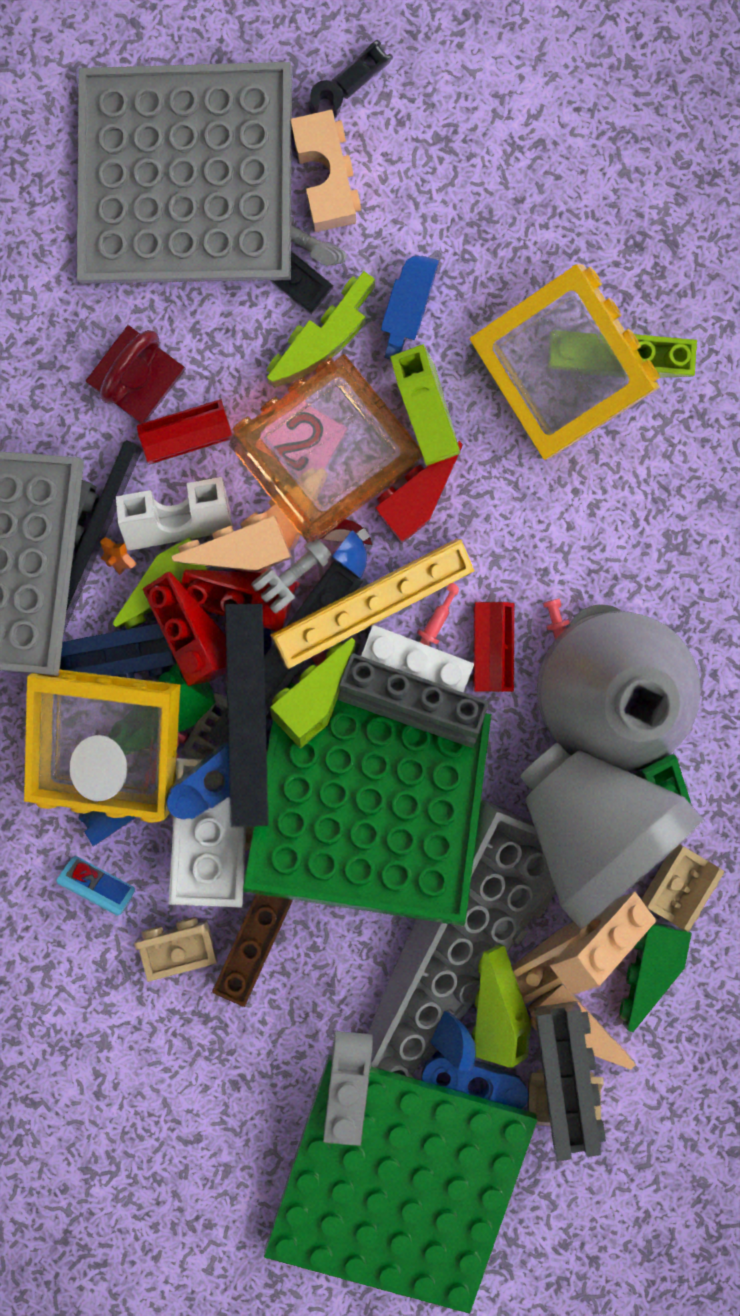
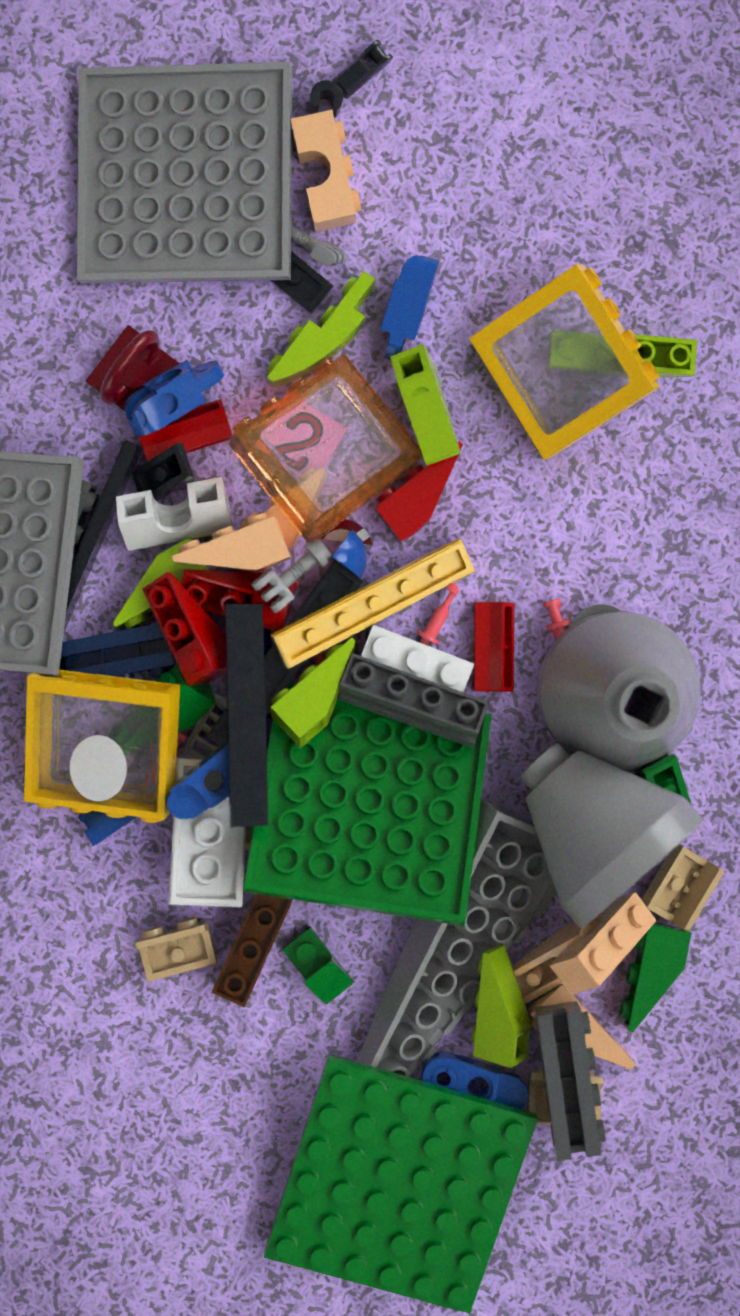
(96, 885): slope -> none
(116, 555): orange piece -> none
(164, 473): none -> black slope
(170, 396): none -> blue piece
(318, 966): none -> green slope
(348, 1087): light grey plate -> none
(454, 1042): blue brick -> none

